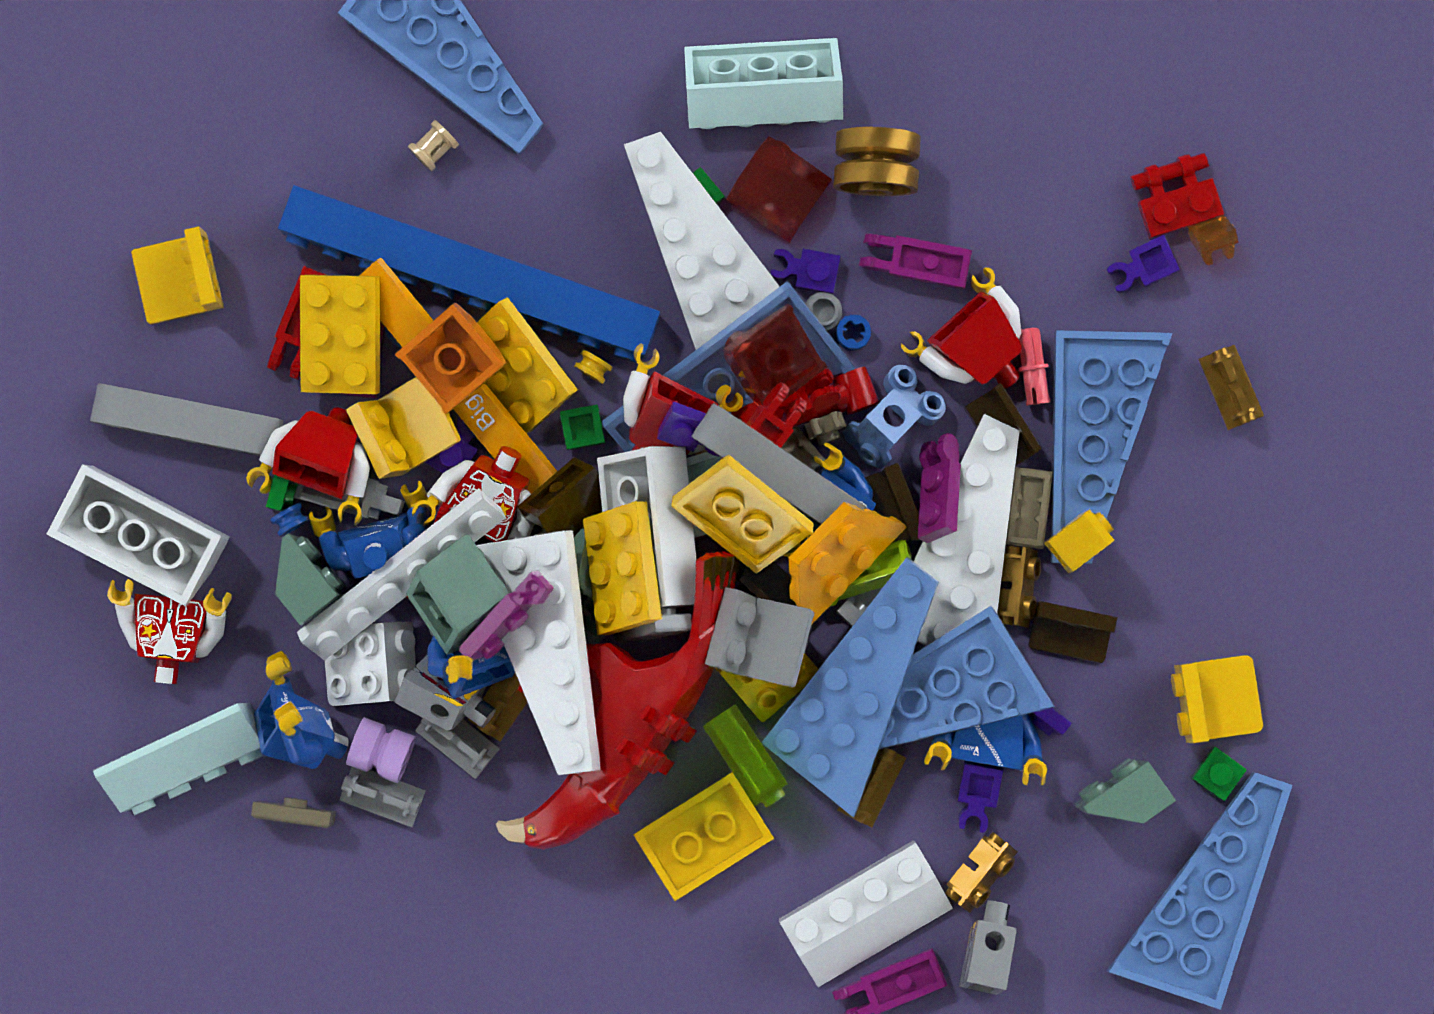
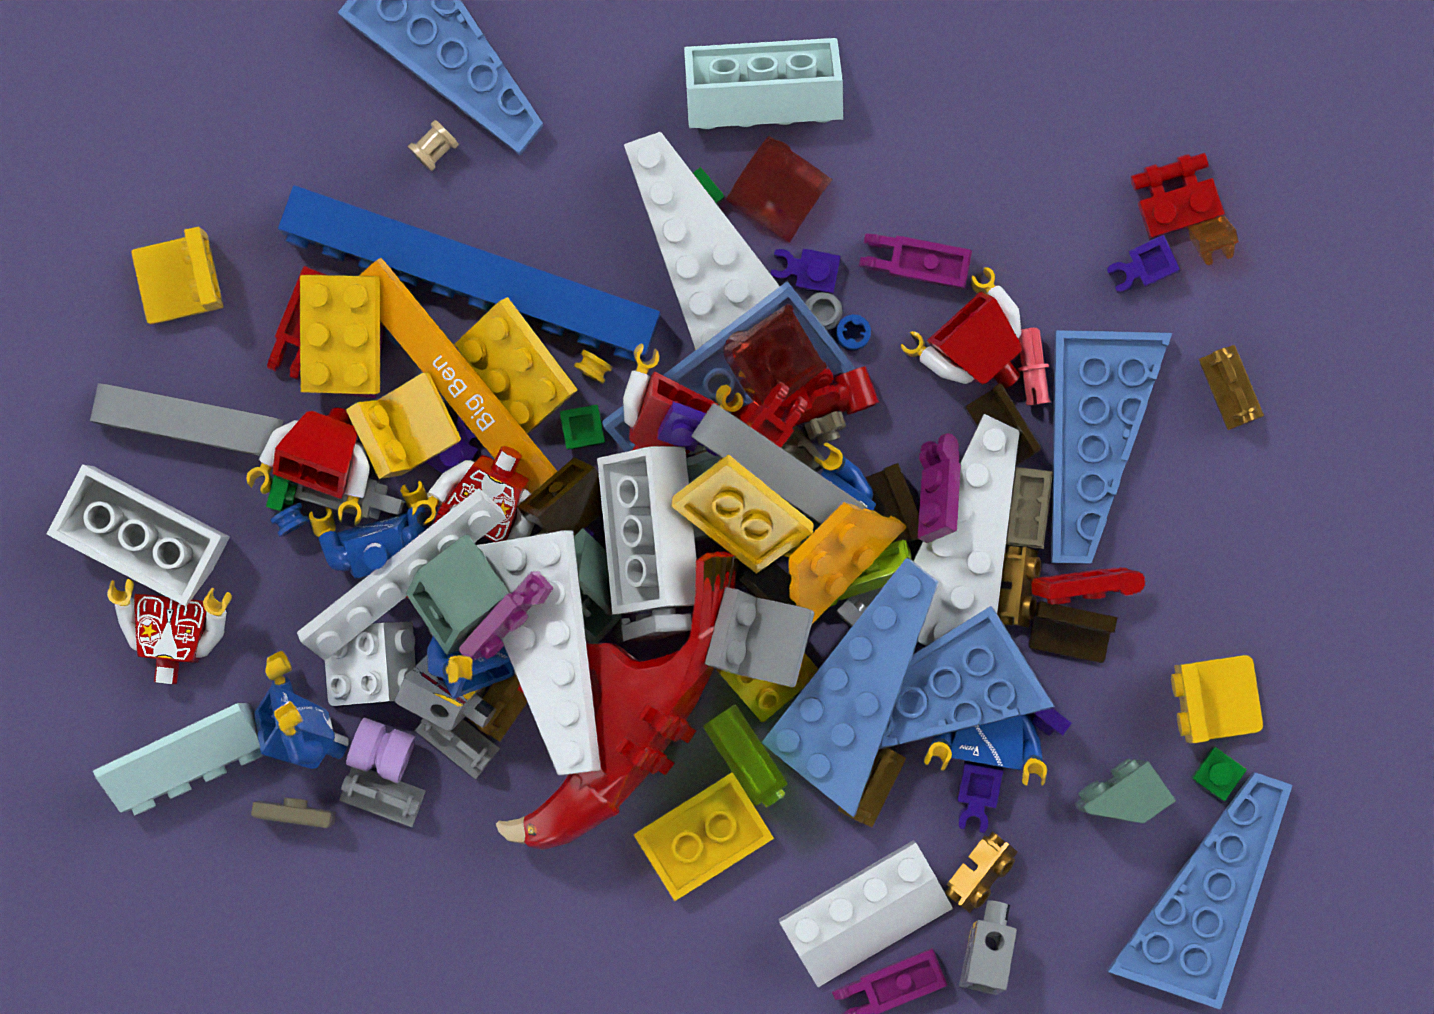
(303, 582): sand green slope -> none
(452, 357): orange slope -> none
(622, 568): yellow plate -> none
(874, 436): medium blue piece -> none
(877, 161): pearl gold wheel -> none
(1080, 540): yellow slope -> none
(1089, 584): none -> red hinge

